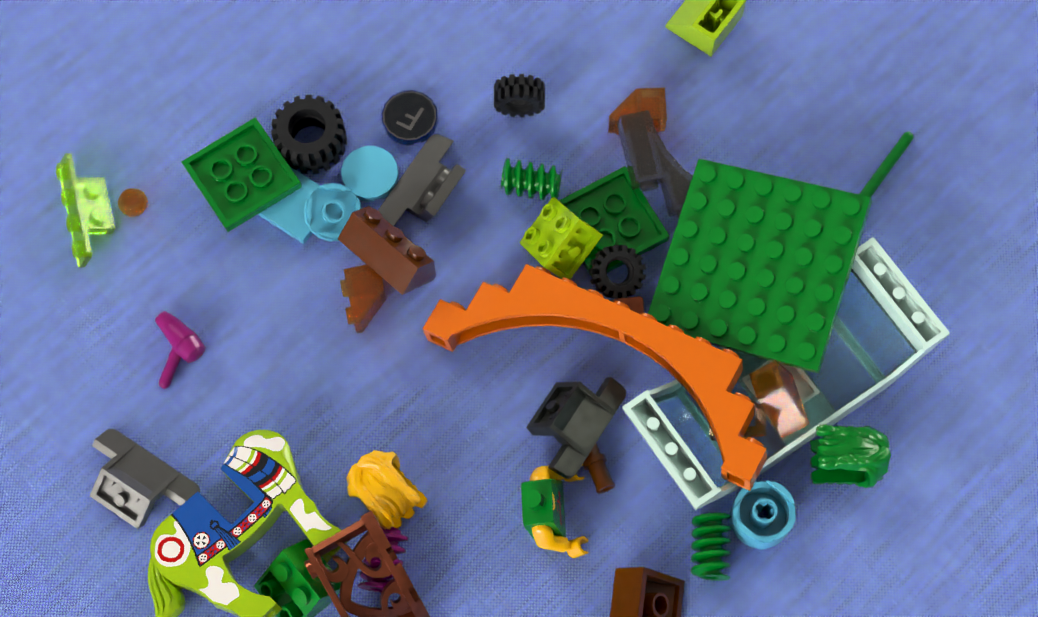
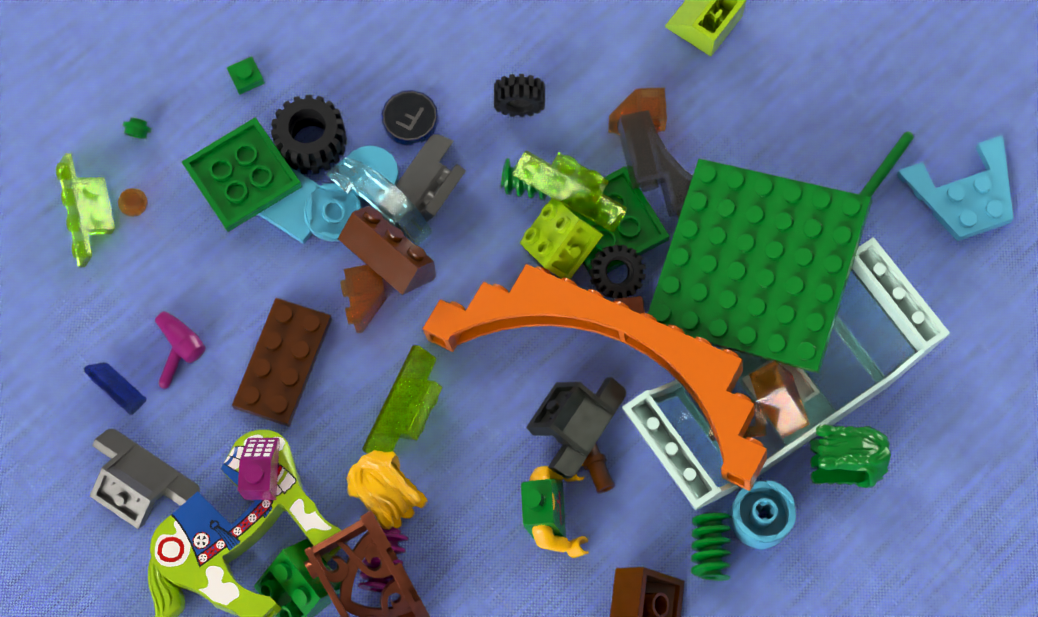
(115, 386): none -> clear blue slope
(136, 128): none -> green plate
(245, 75): none -> green plate
(259, 469): none -> magenta slope
(282, 362): none -> reddish brown plate
(383, 196): none -> clear light blue slope
(407, 403): none -> clear neon green bracket
(572, 186): none -> clear neon green bracket
(970, 203): none -> medium azure wing

